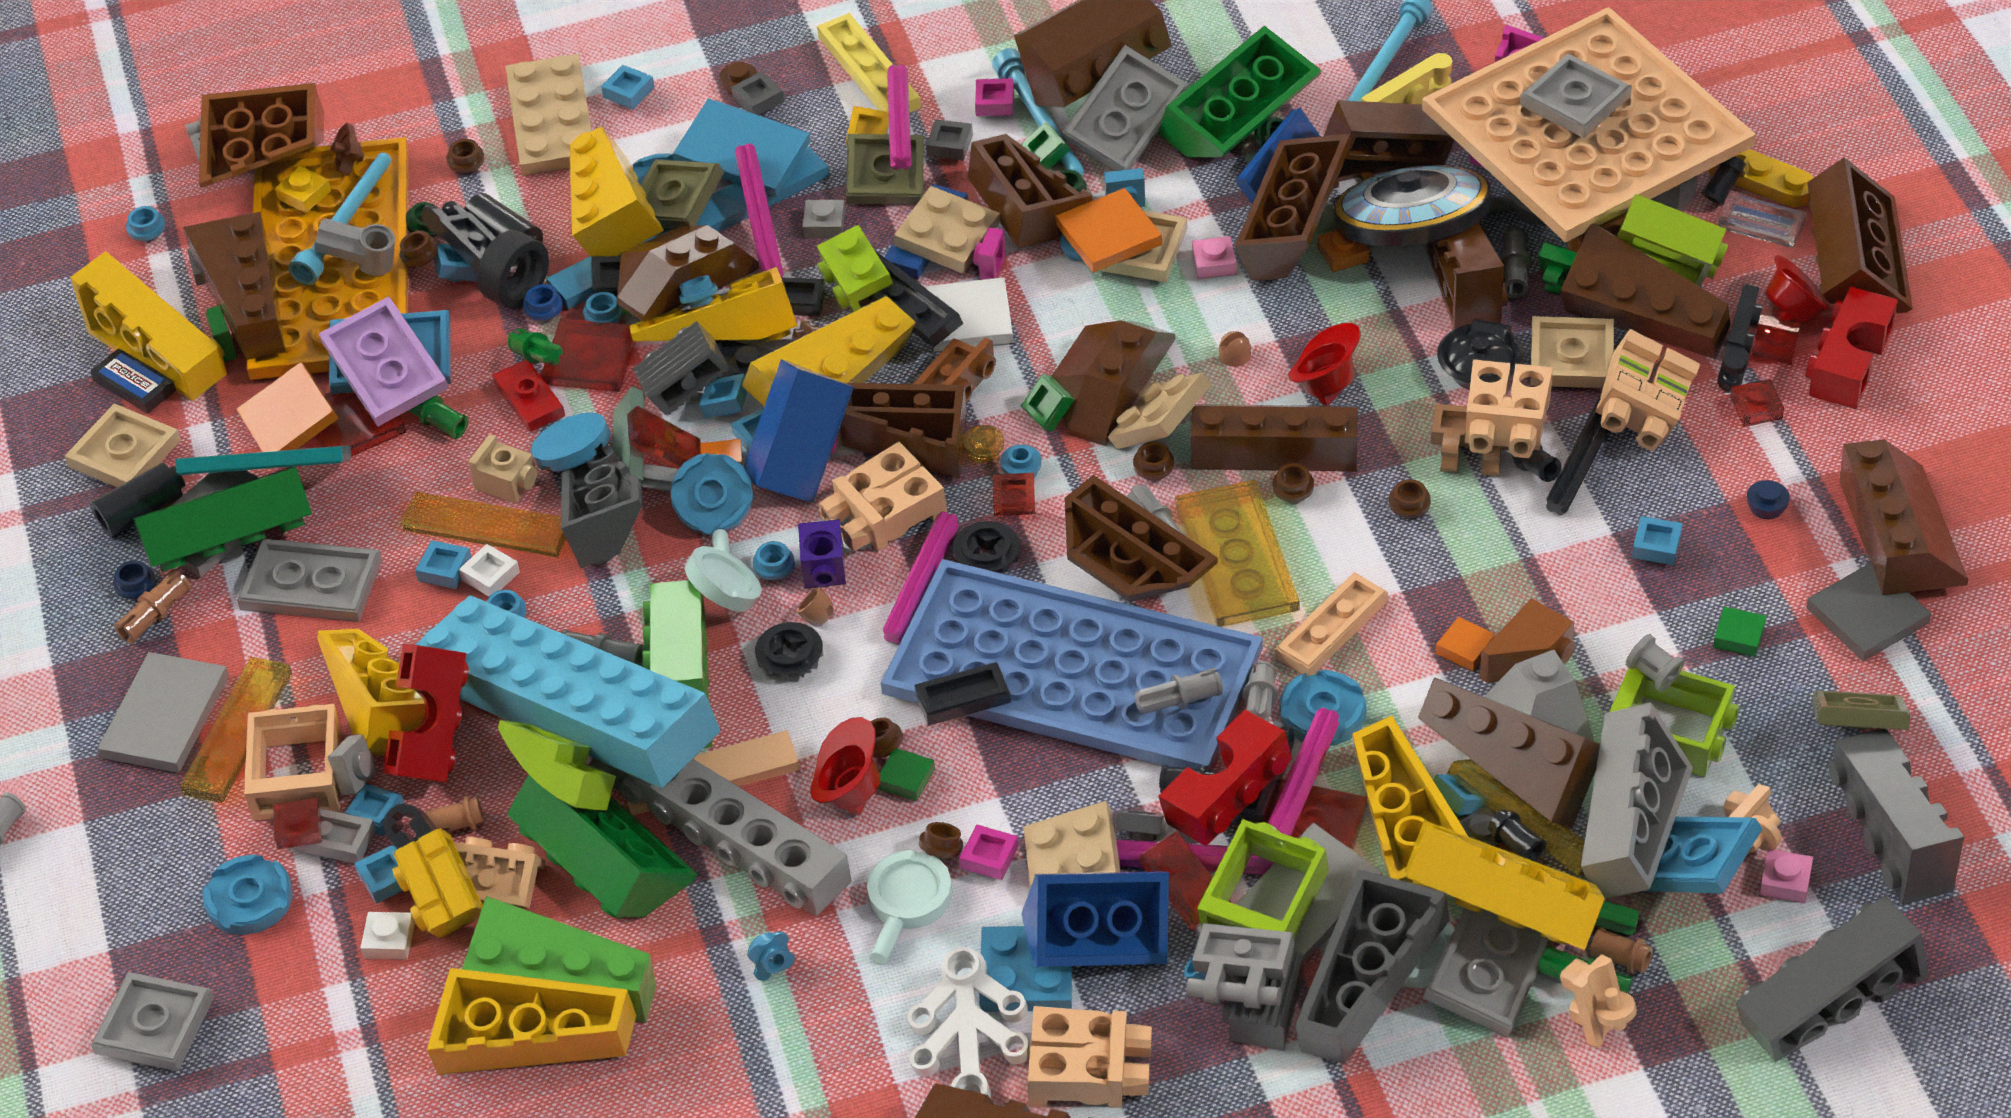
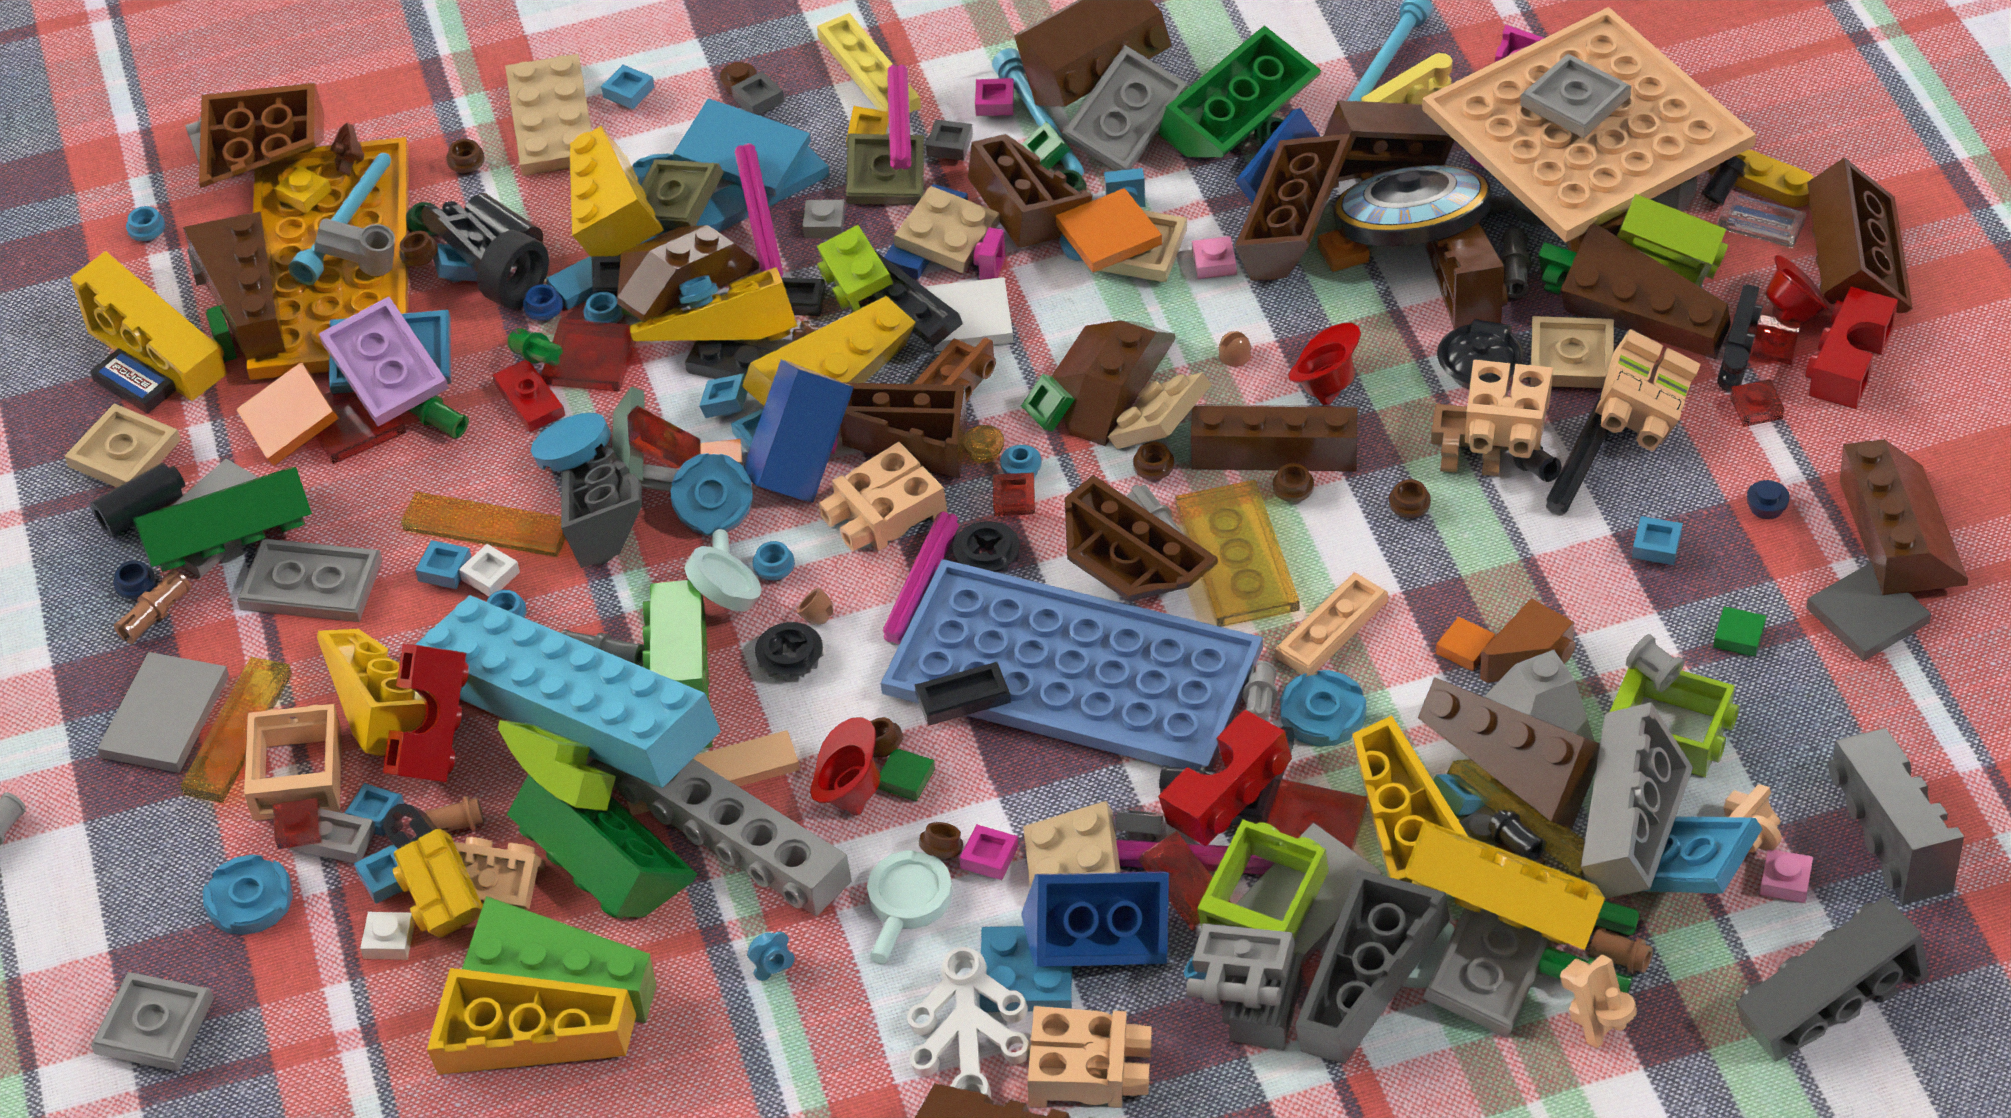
(263, 460): teal tile -> none
(352, 764): light grey plate -> none
(502, 470): tan brick -> none
(681, 368): dark grey brick -> none
(821, 554): dark purple brick -> none
(1179, 691): light grey axle -> none
(1304, 771): dark pink axle -> none
(1860, 710): olive plate -> none

